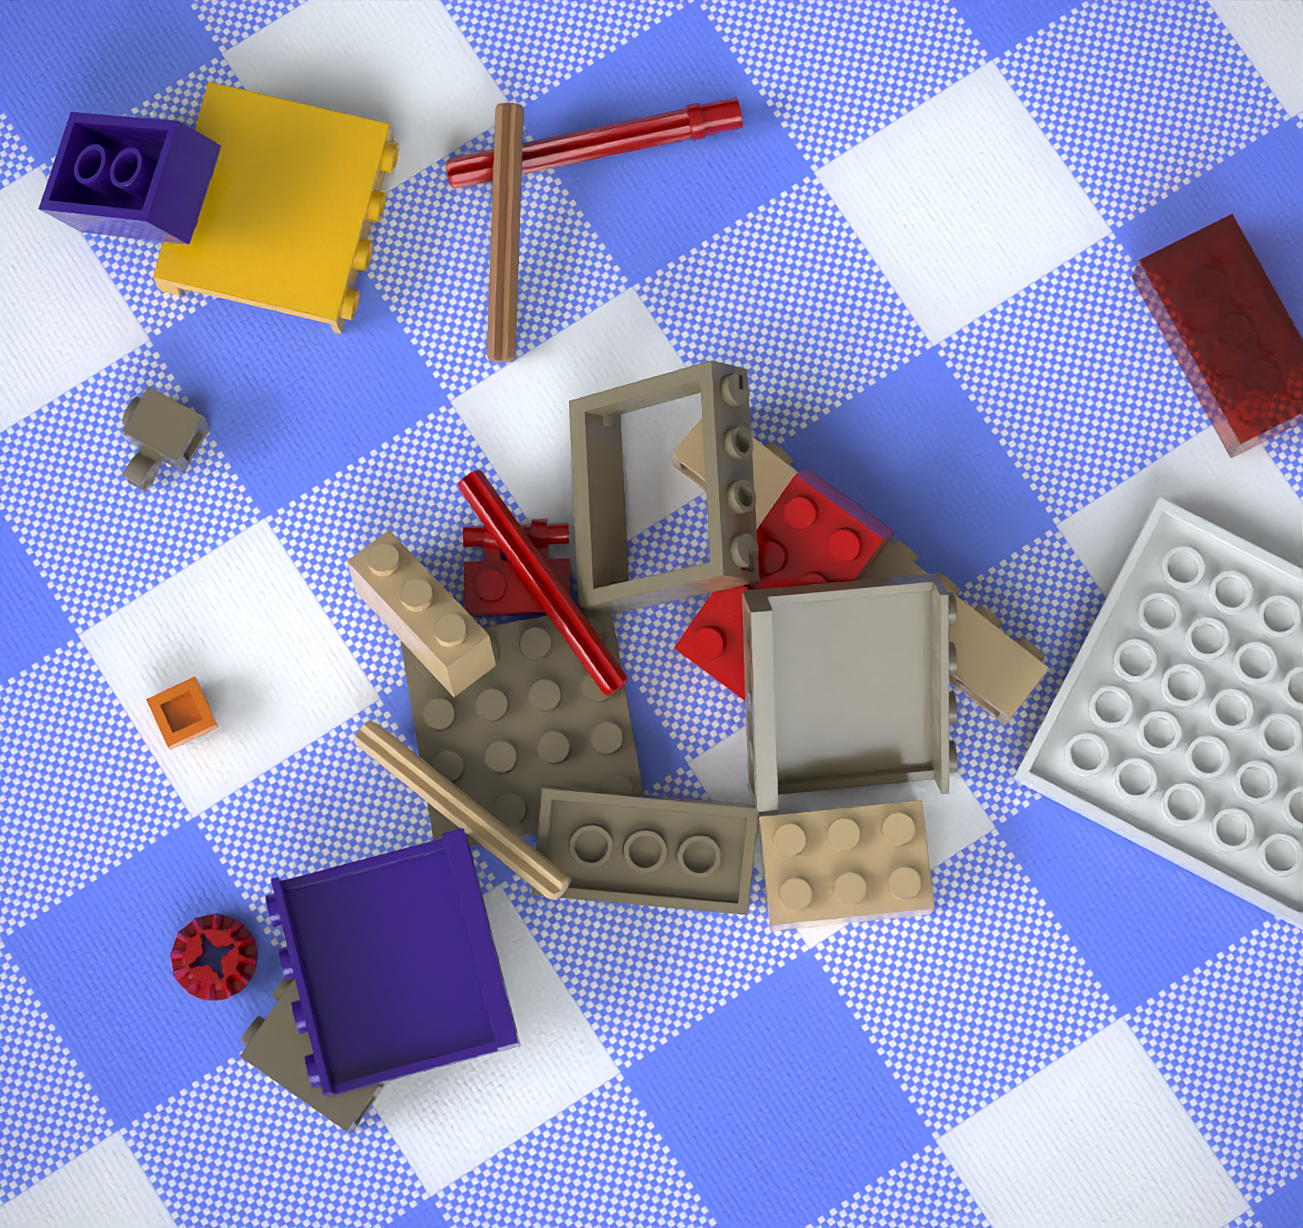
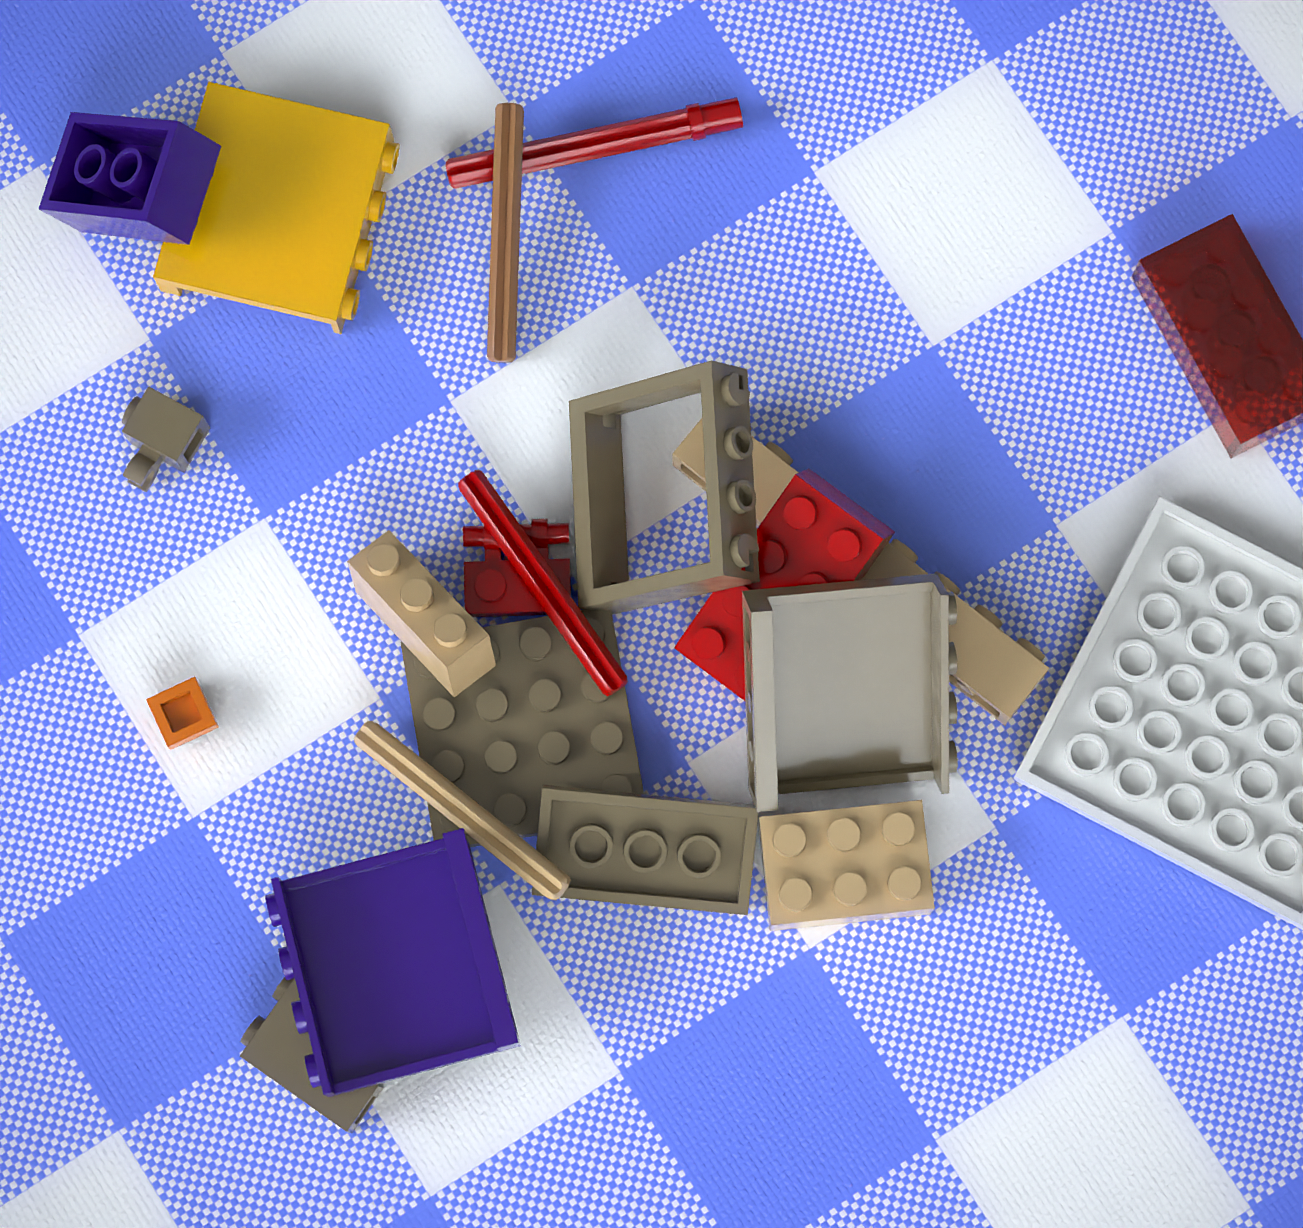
(237, 965): red gear -> none

